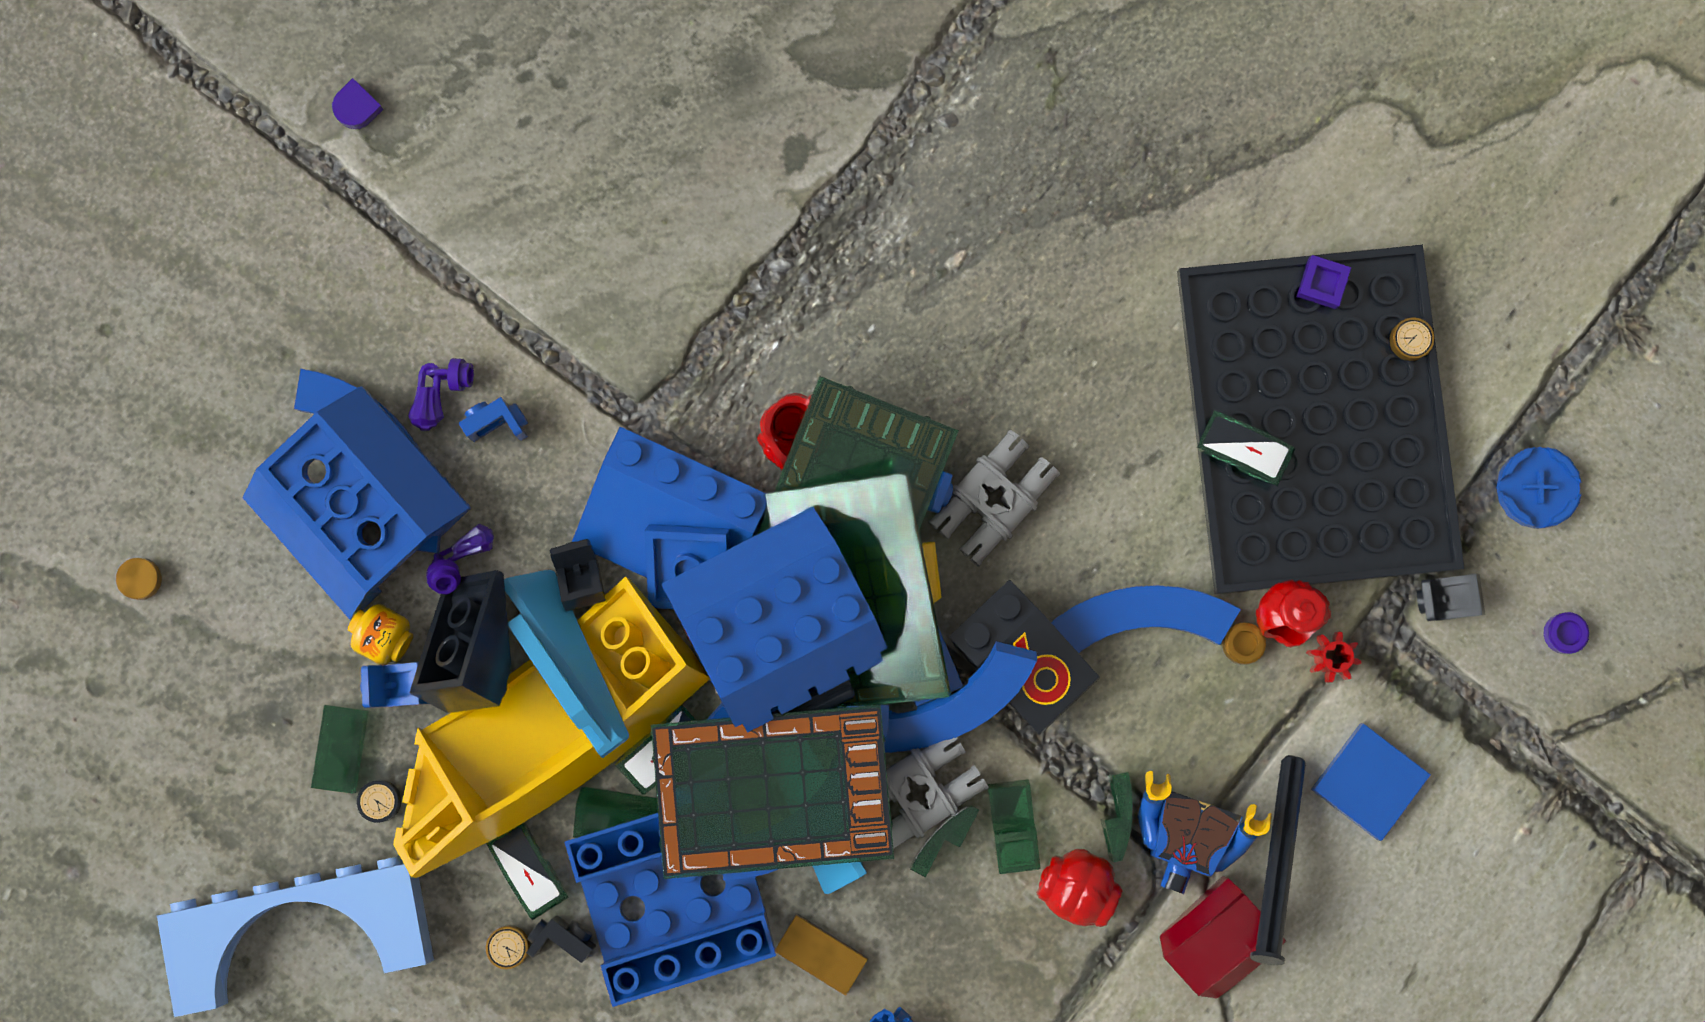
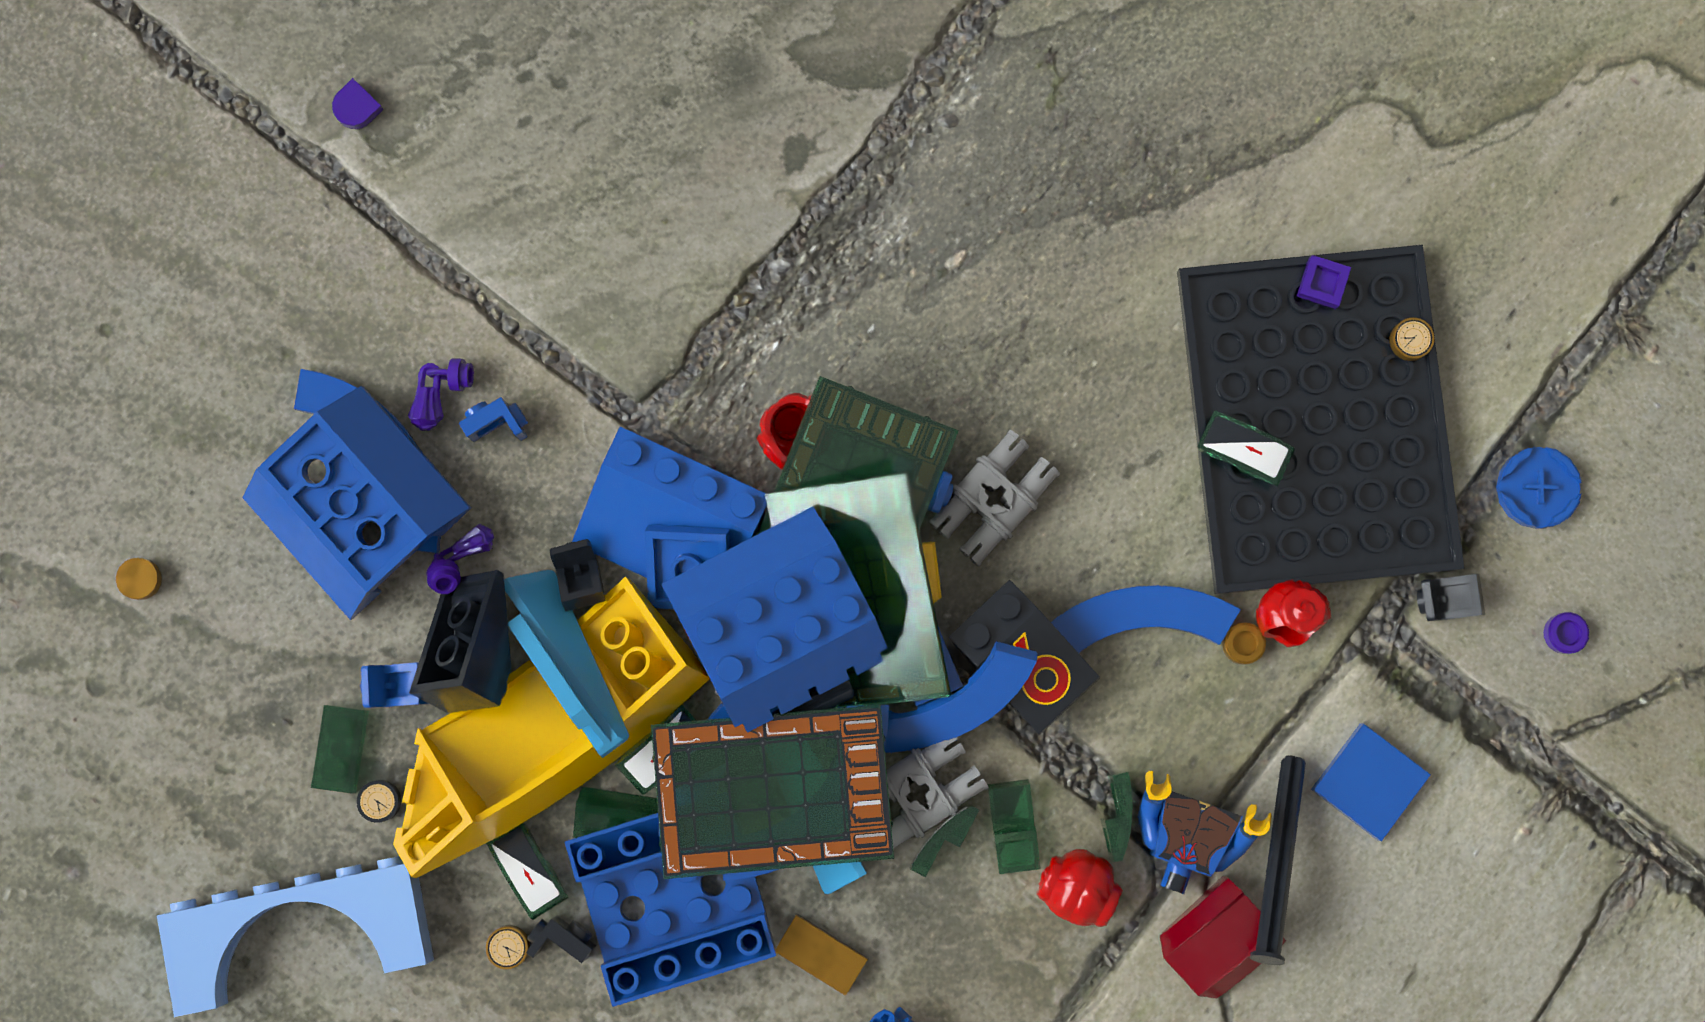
(380, 634): yellow head -> none
(1341, 649): red gear -> none

